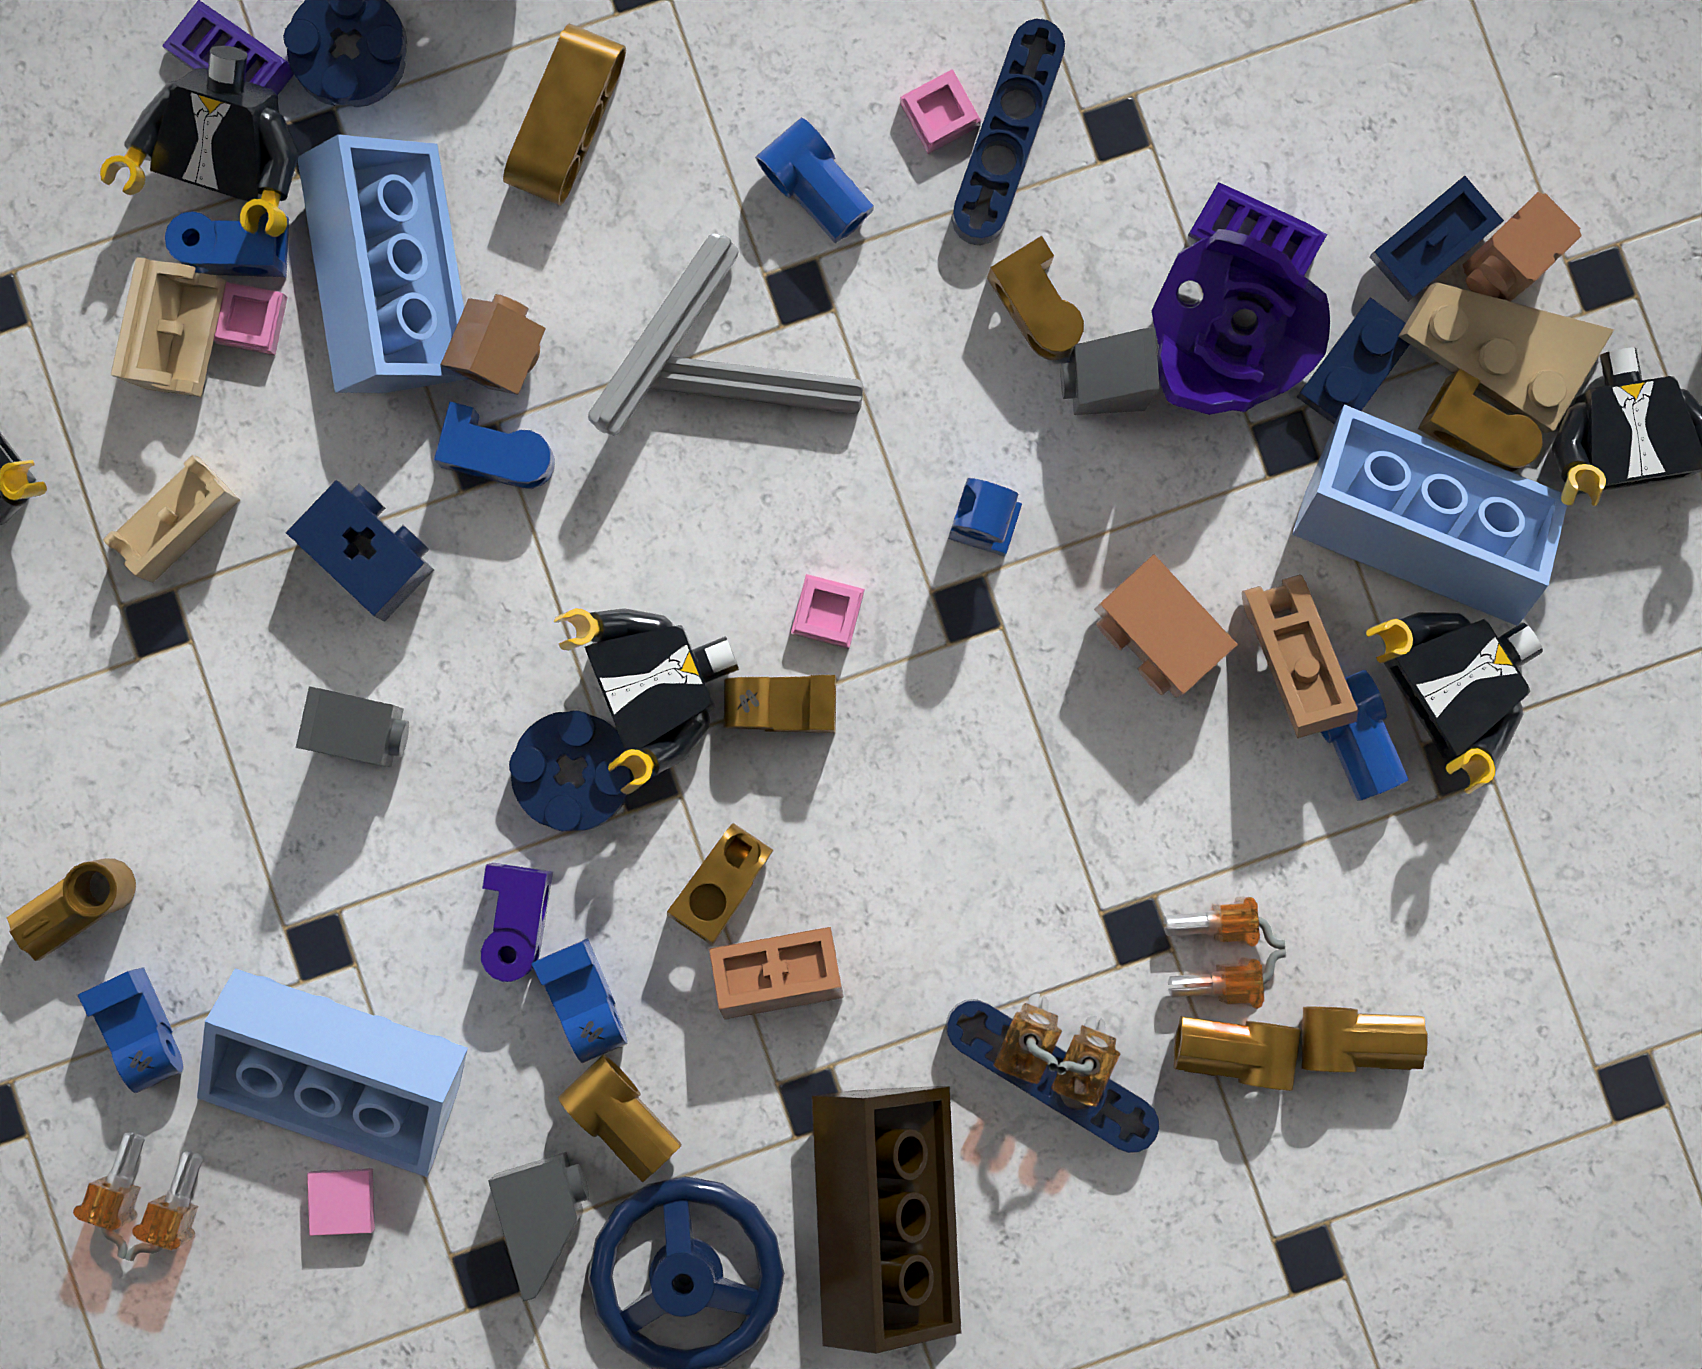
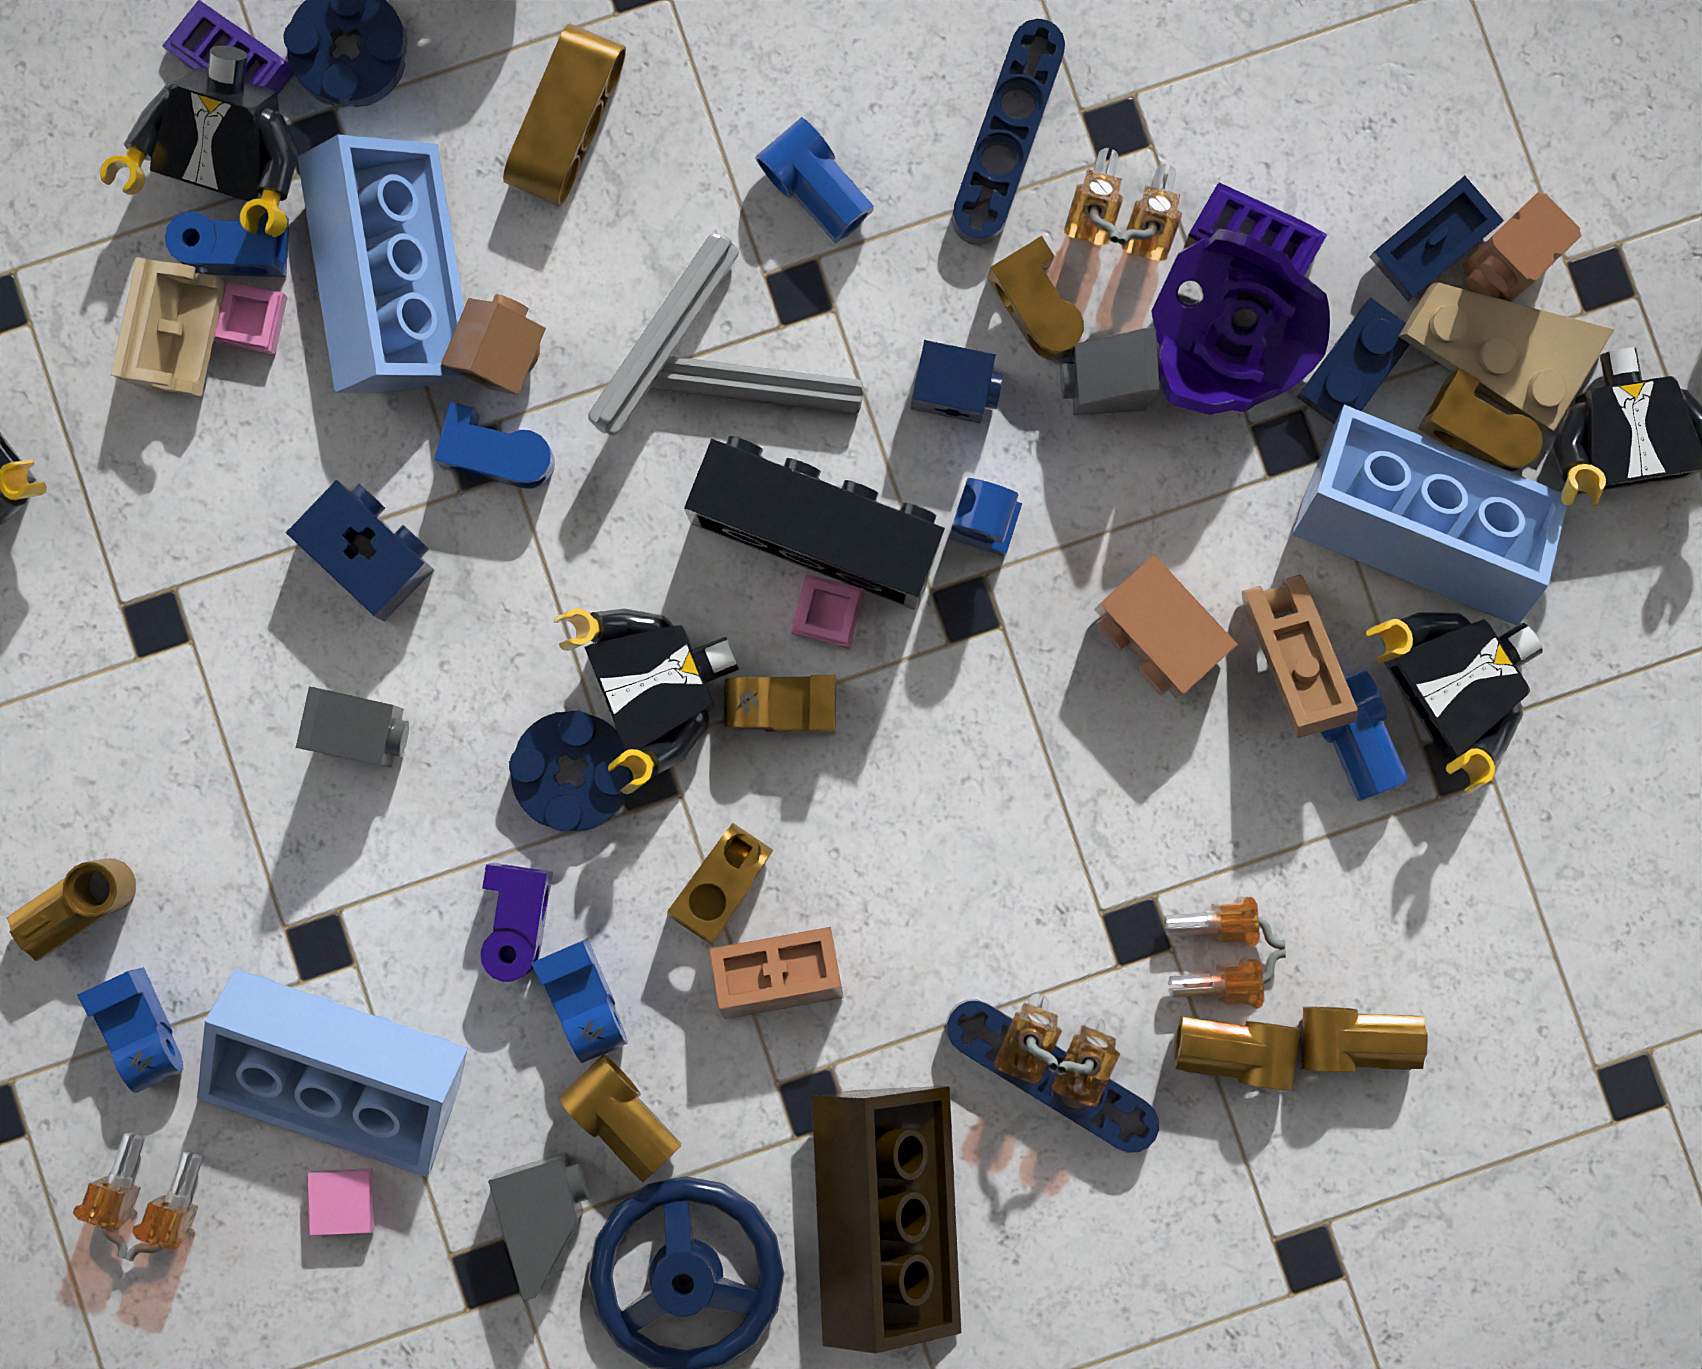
(172, 520): tan hinge -> none
(814, 522): none -> black brick
(940, 111): bright pink tile -> none
(956, 382): none -> dark blue brick
(1098, 205): none -> clear orange piece

